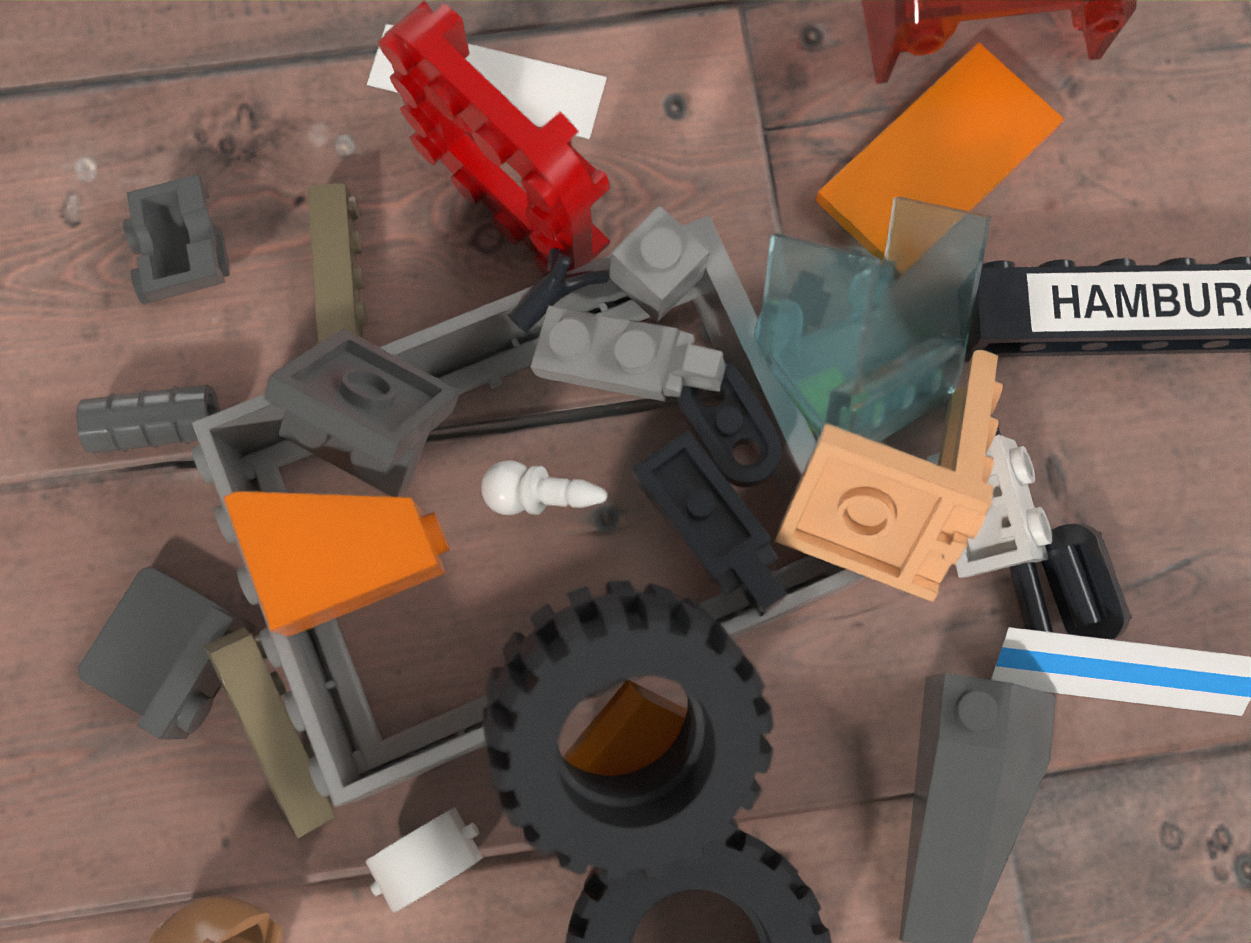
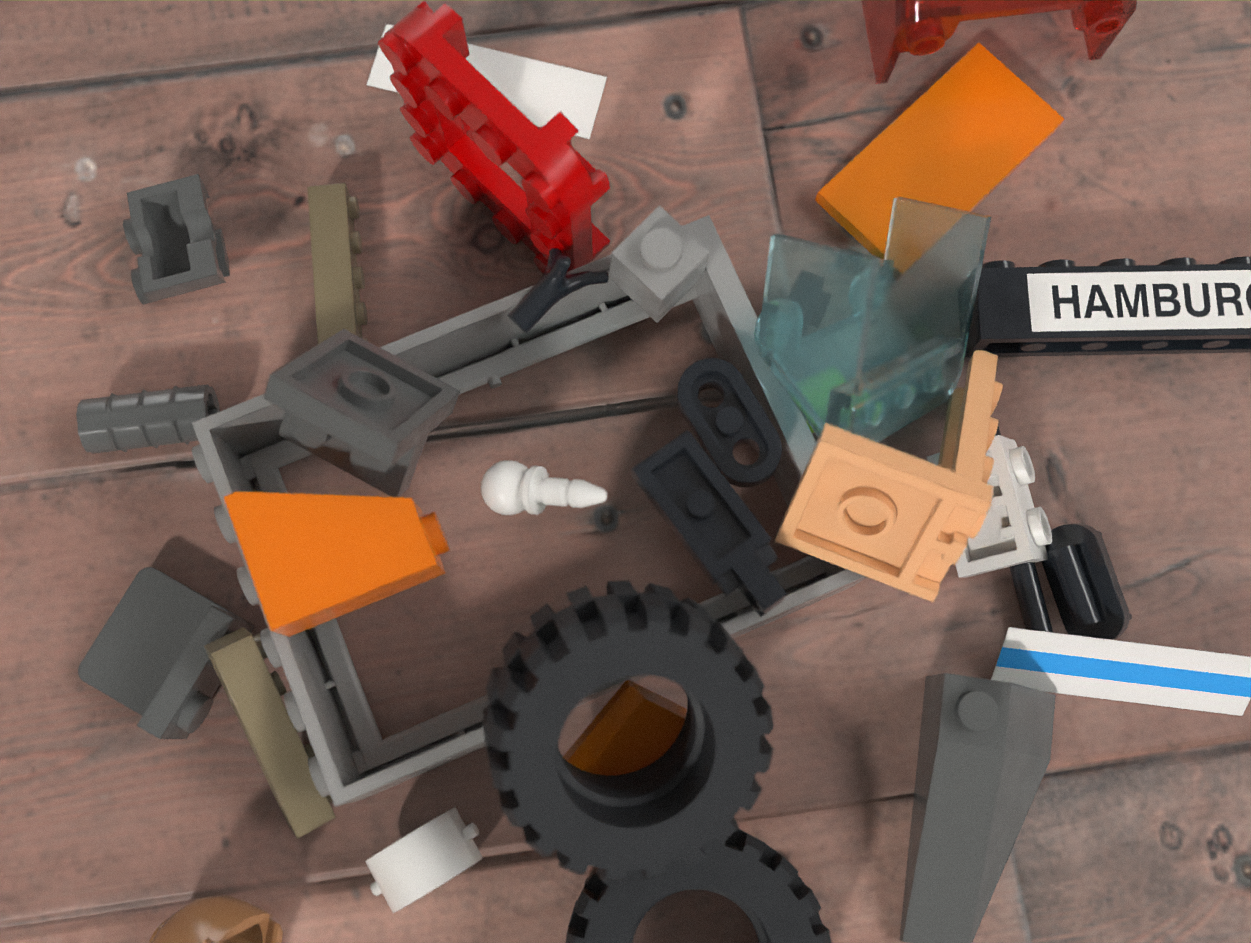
(623, 355): light grey hinge -> none

